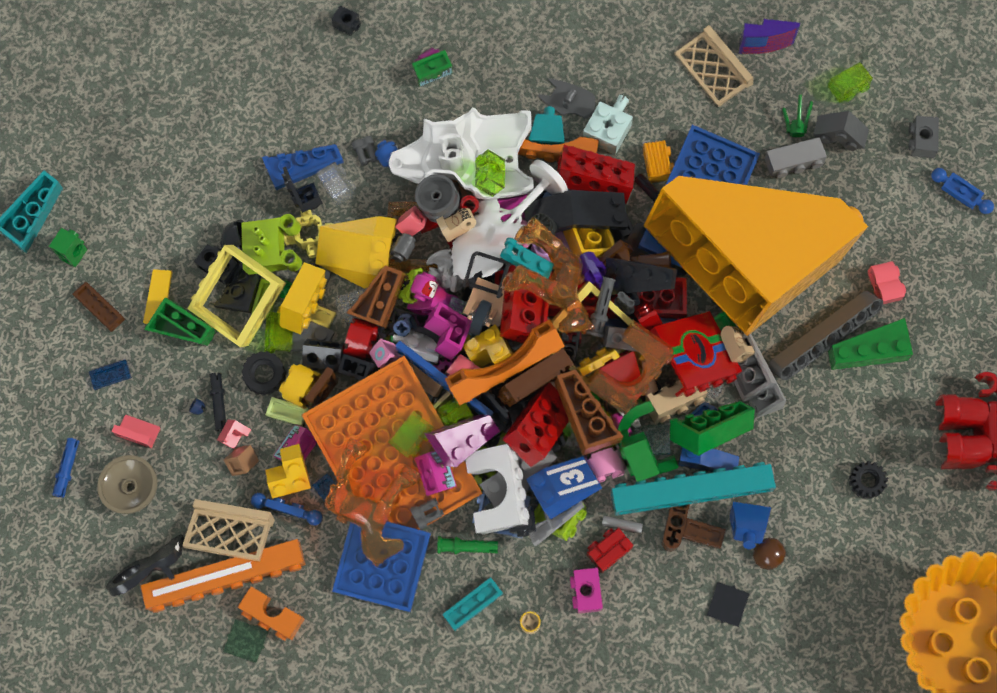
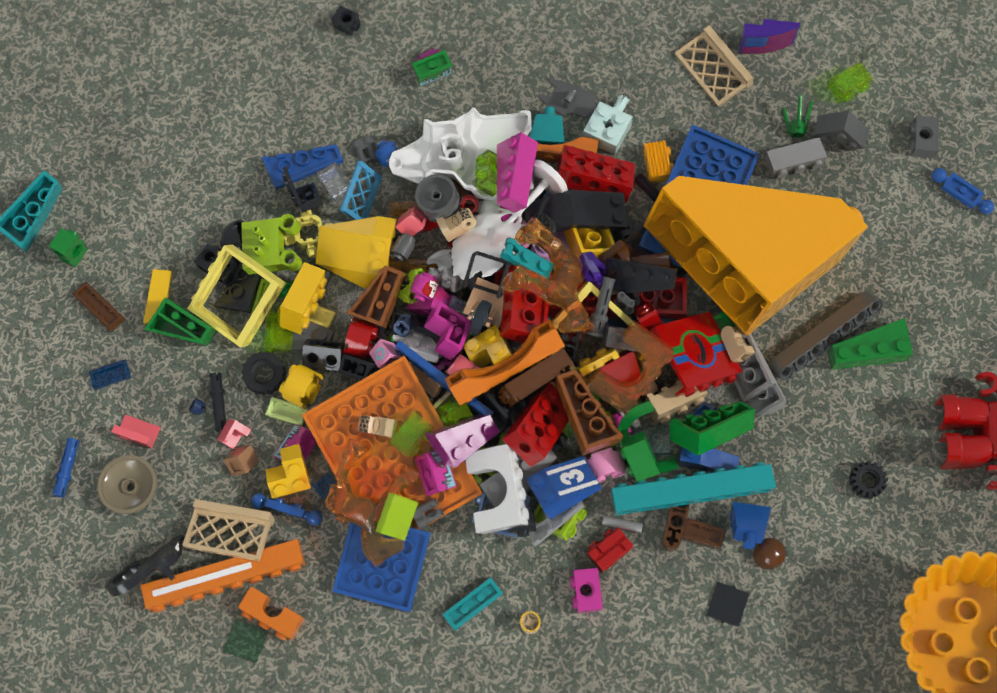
(321, 388): reddish brown tile -> none
(368, 172): none -> dark azure window
(377, 425): none -> tan leg
(396, 516): none -> lime tile
(456, 545): green pin -> none
(515, 171): none -> dark pink wedge
(886, 282): coral brick -> none

